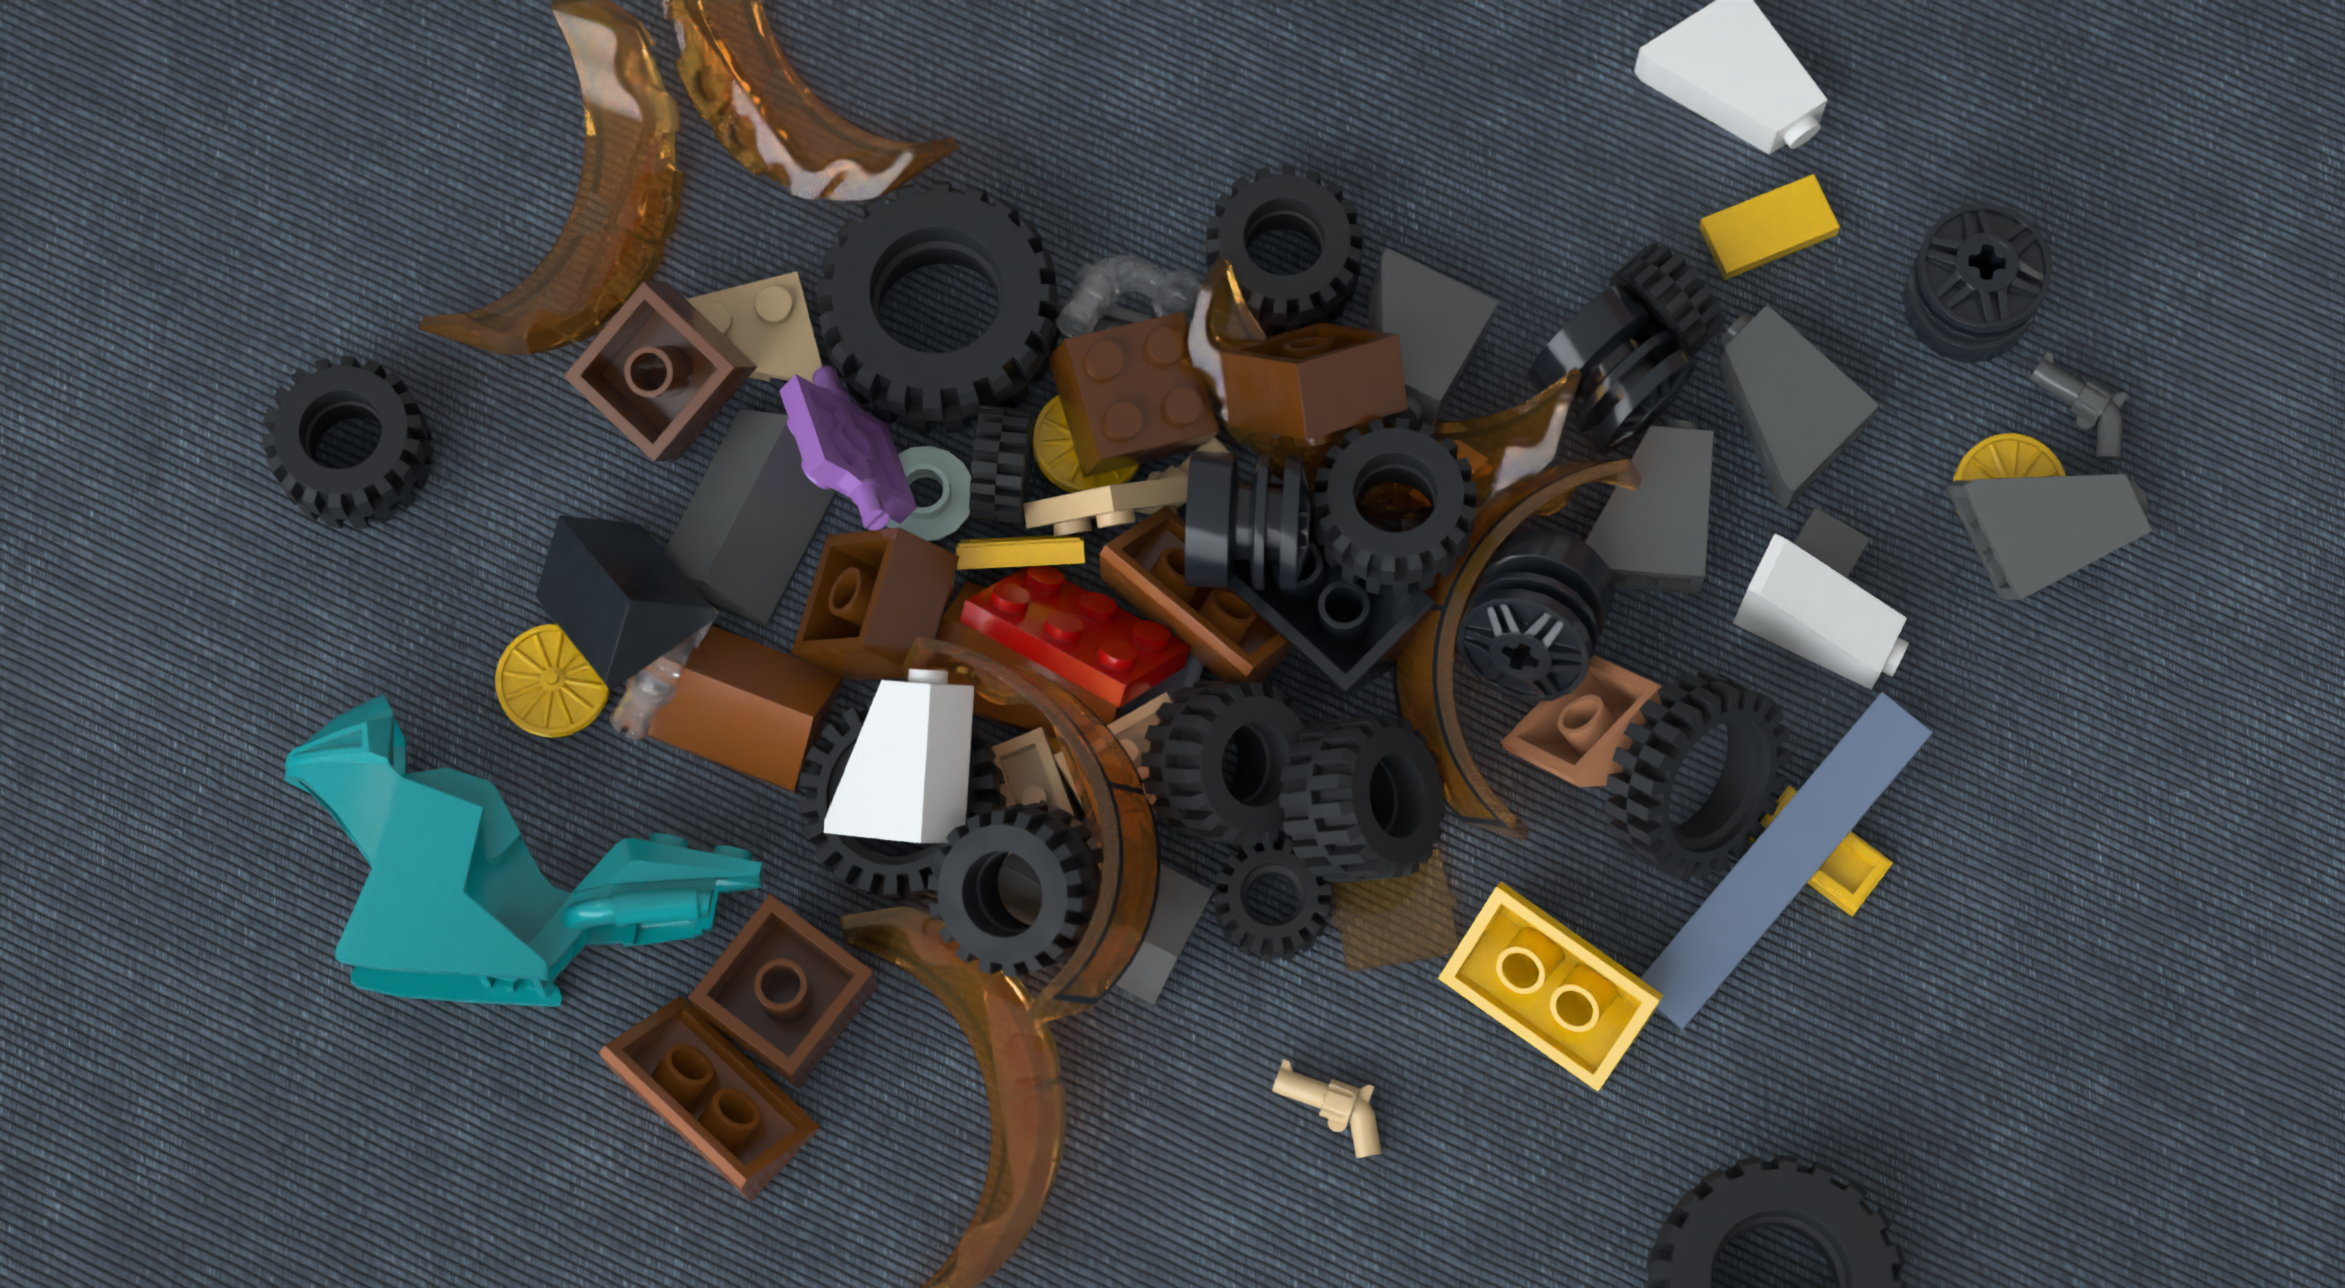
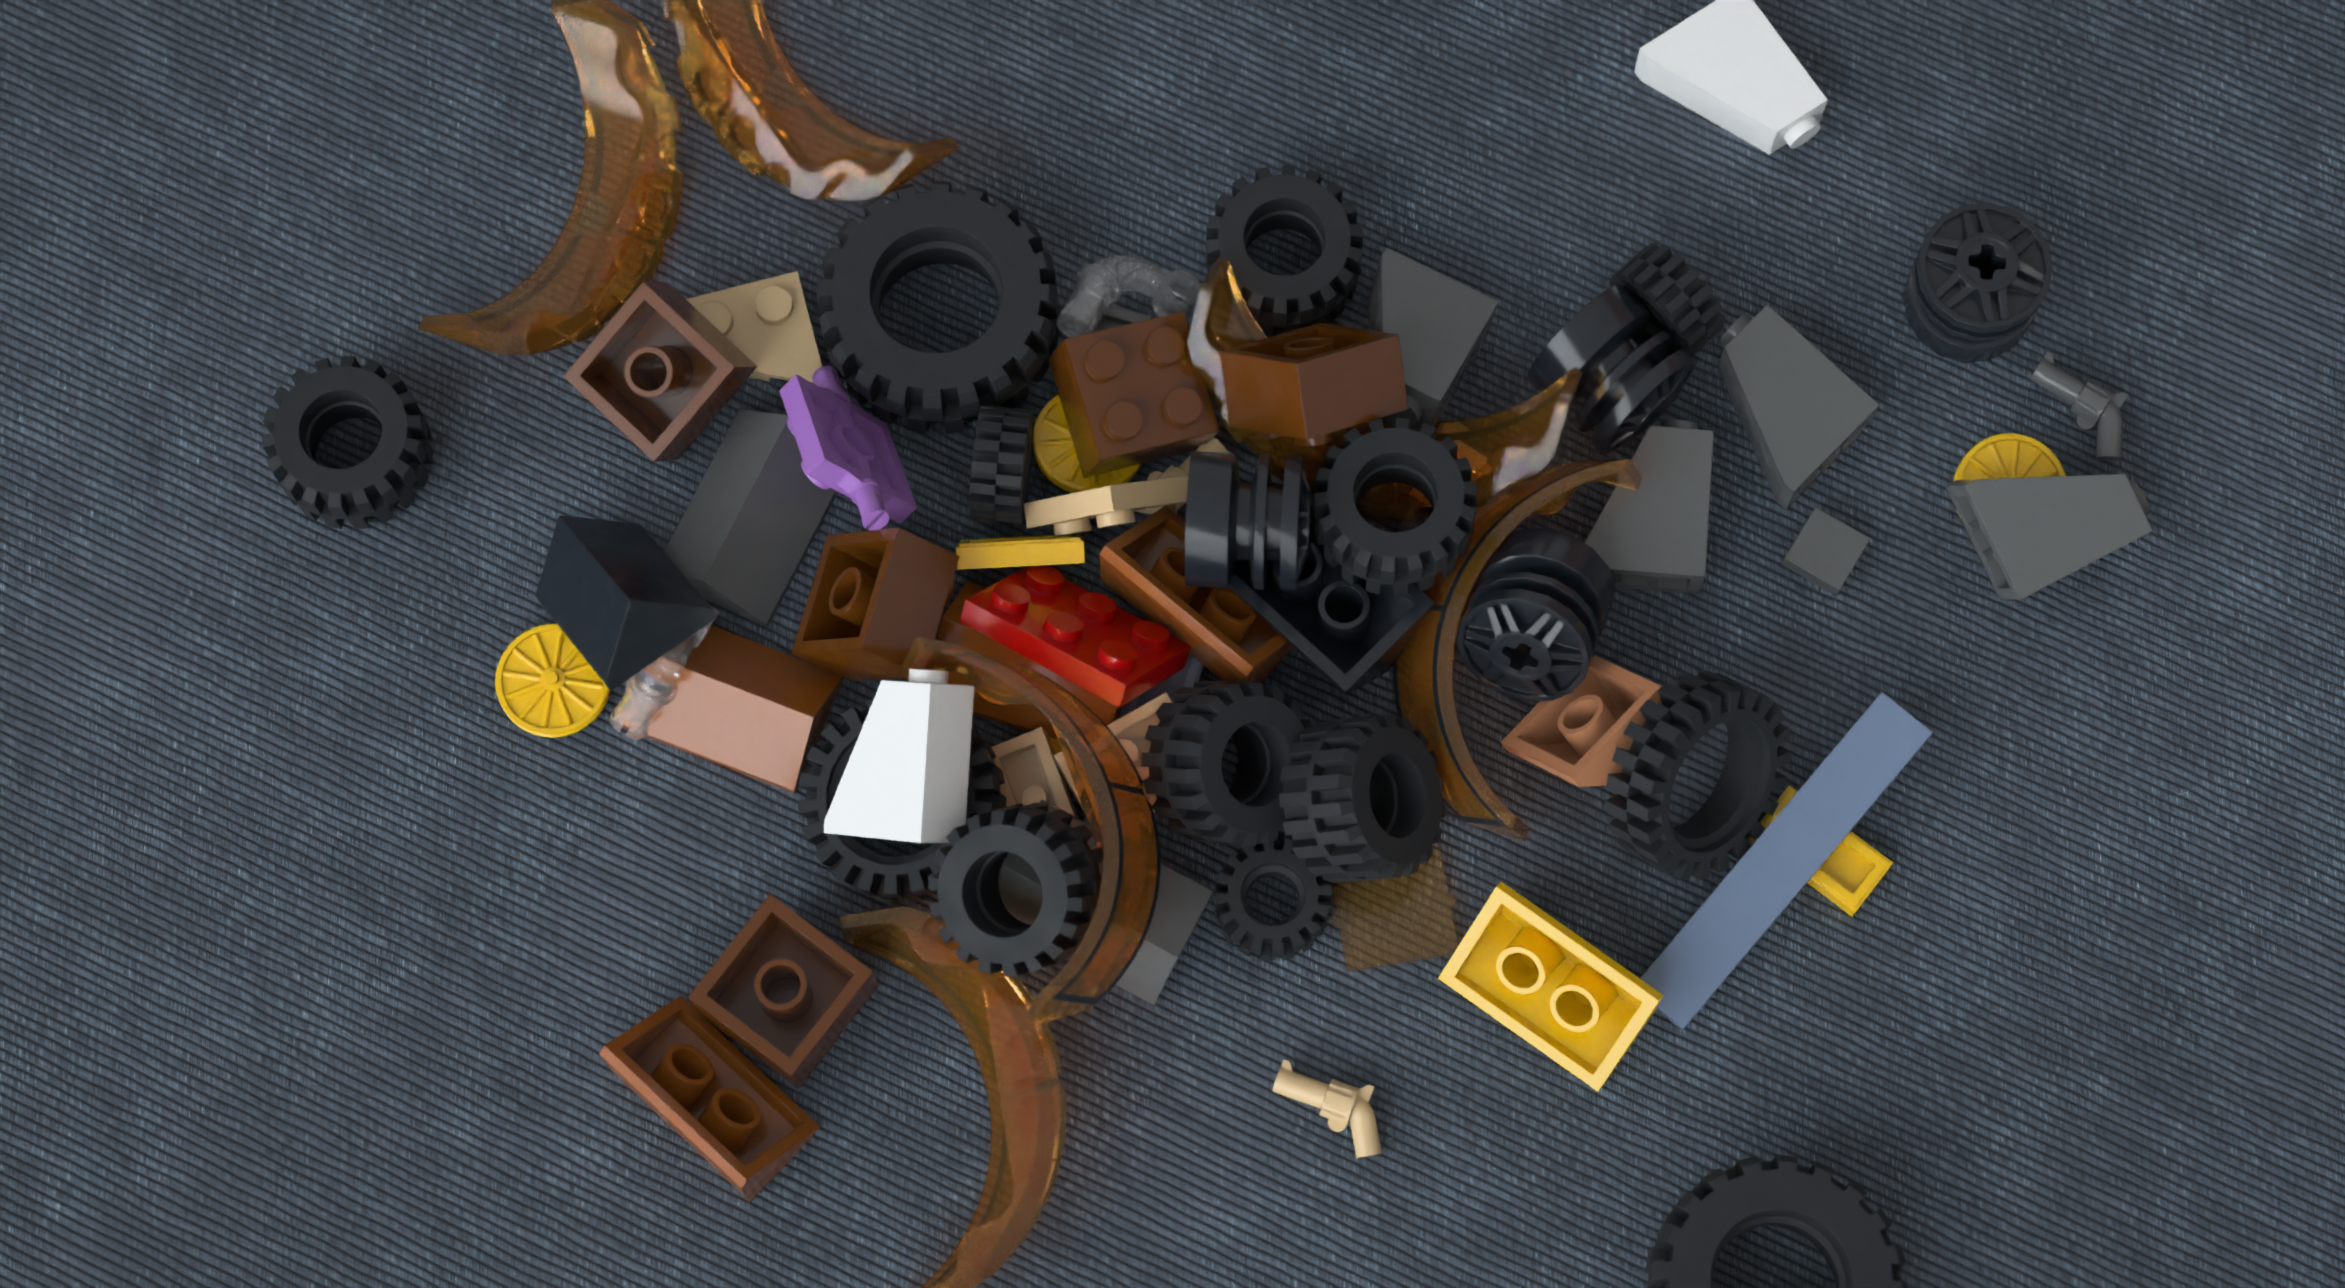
(456, 892): teal piece -> none
(952, 508): light aqua piece -> none
(1769, 227): yellow tile -> none
(1821, 615): white slope -> none

